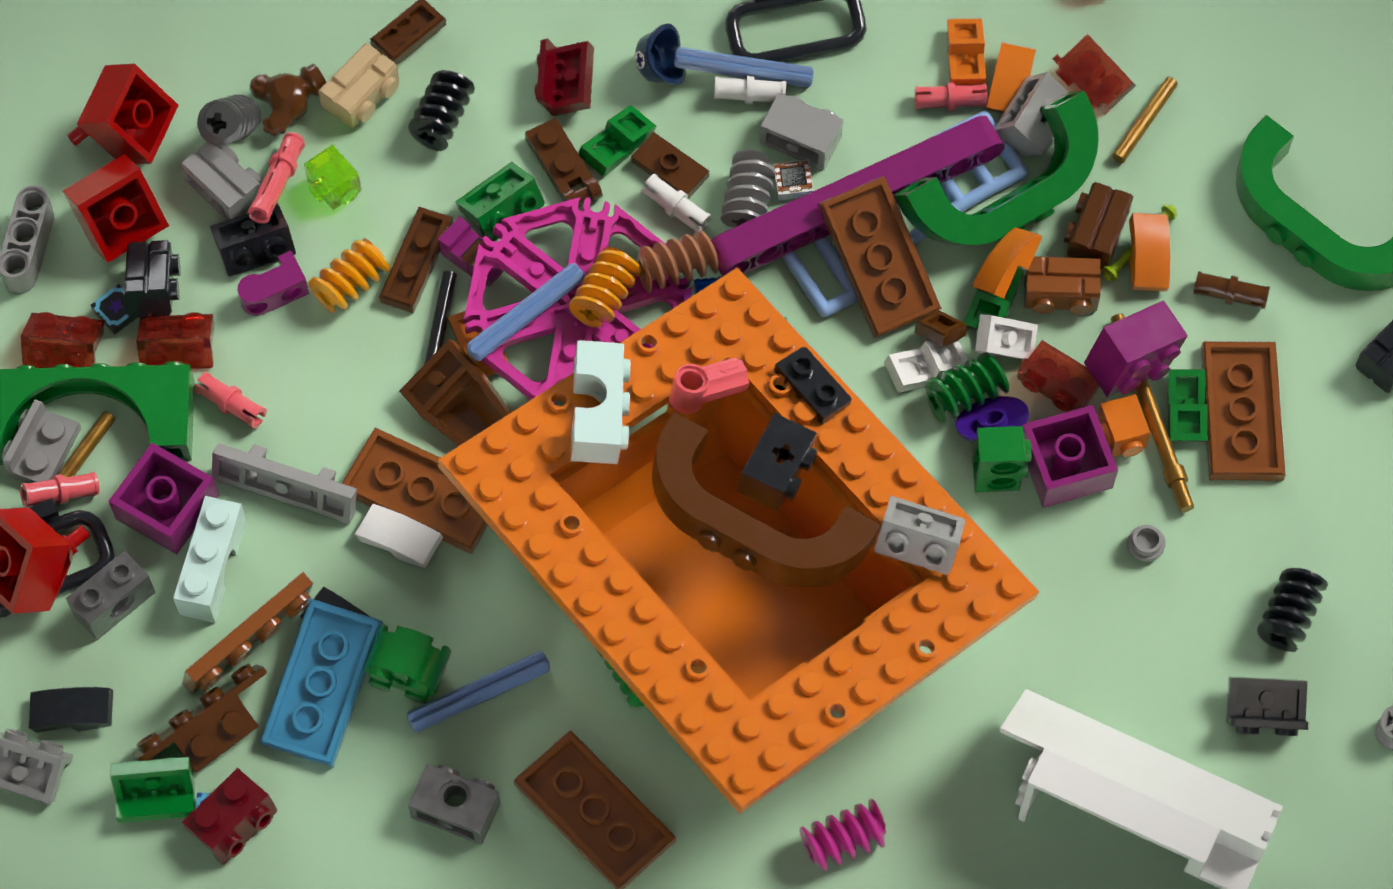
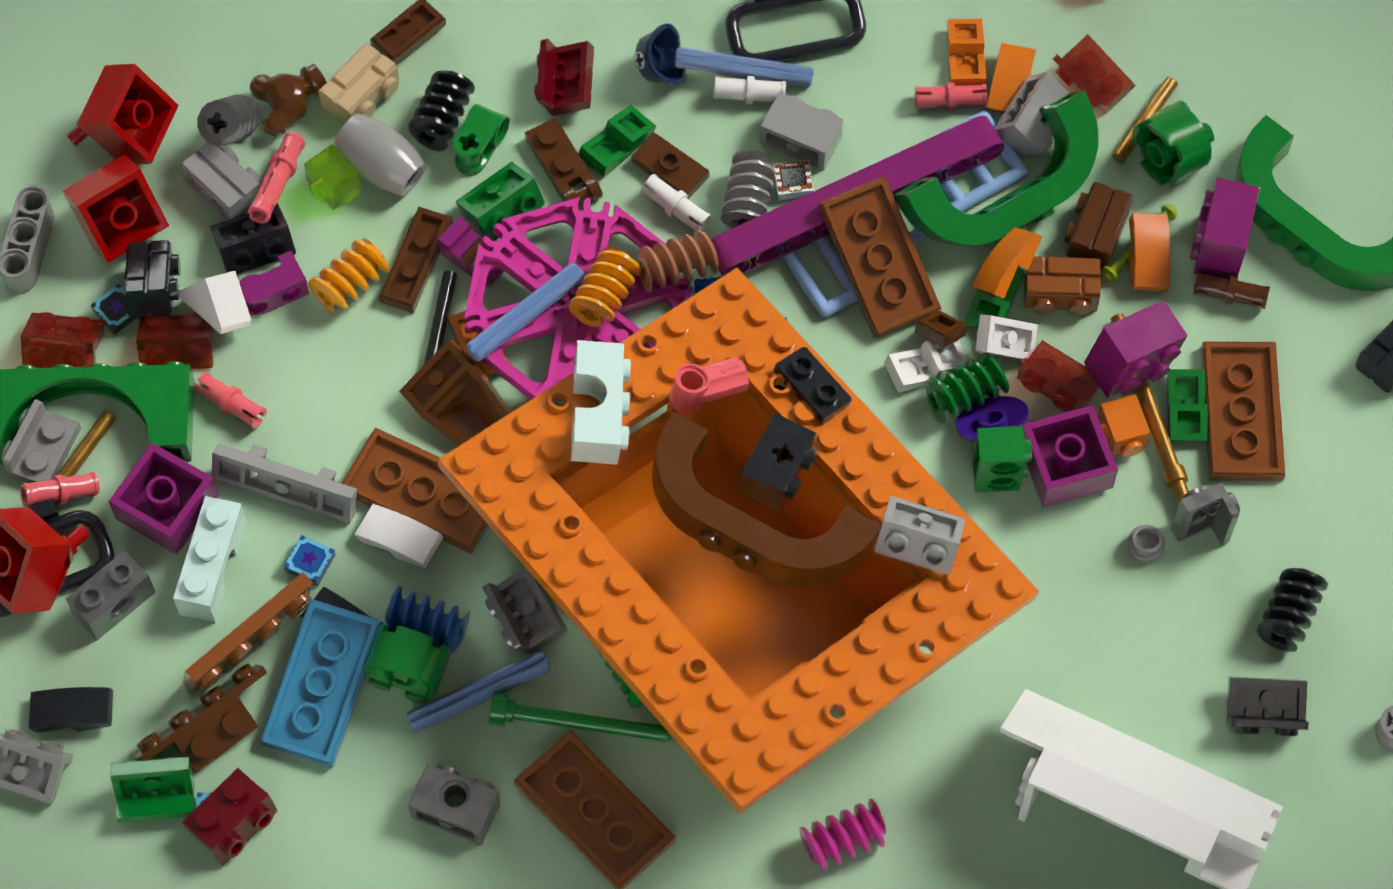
(218, 302): none -> white slope
(310, 558): none -> blue tile
(380, 154): none -> light grey piece
(432, 622): none -> blue piece
(479, 138): none -> green piece
(506, 710): none -> green piece
(524, 611): none -> flat silver bracket
(1173, 143): none -> green brick
(1206, 510): none -> flat silver bracket
(1224, 228): none -> magenta brick

